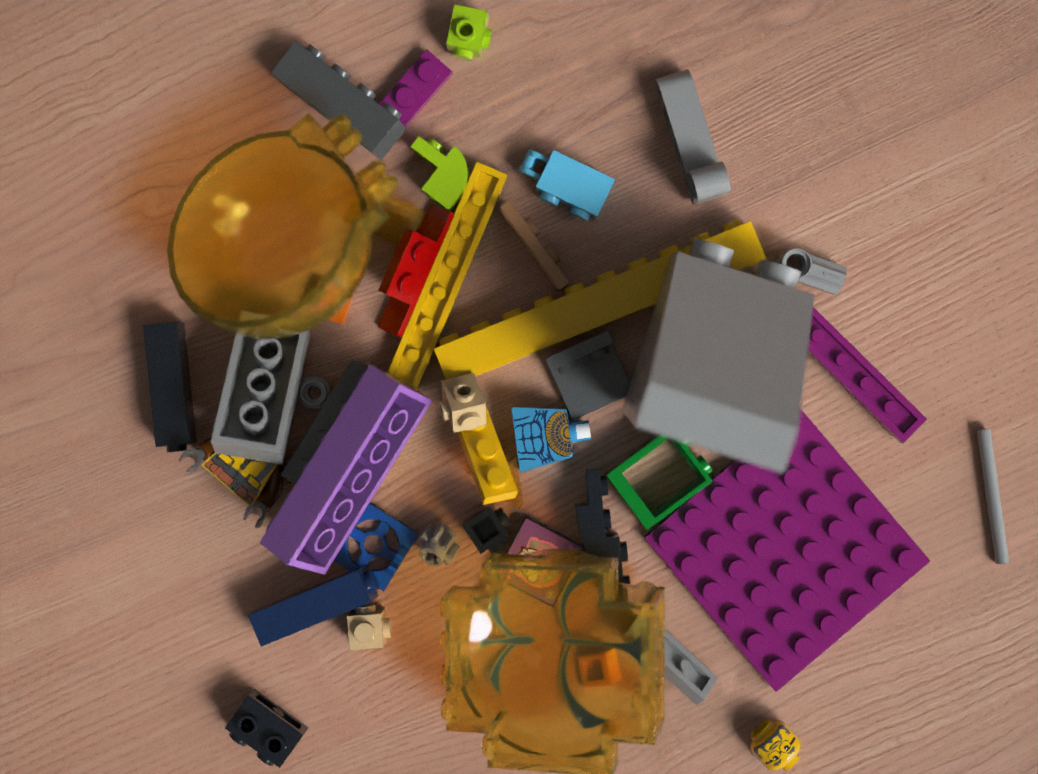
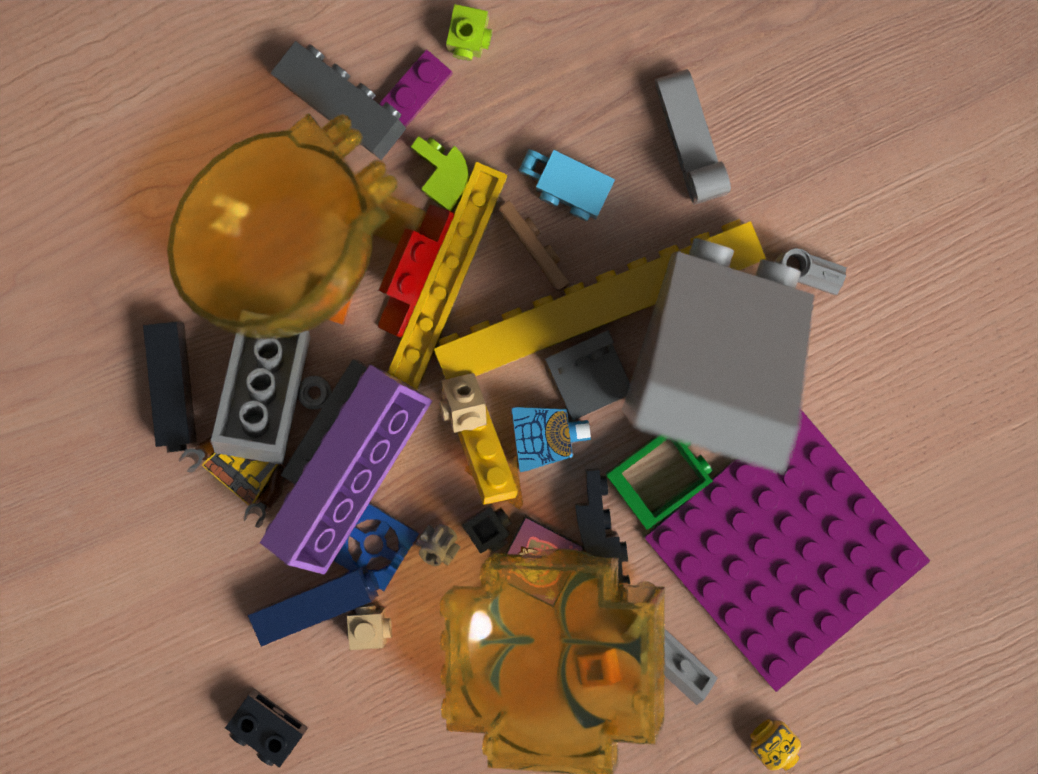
(862, 379): magenta plate -> none
(992, 496): light grey bar -> none

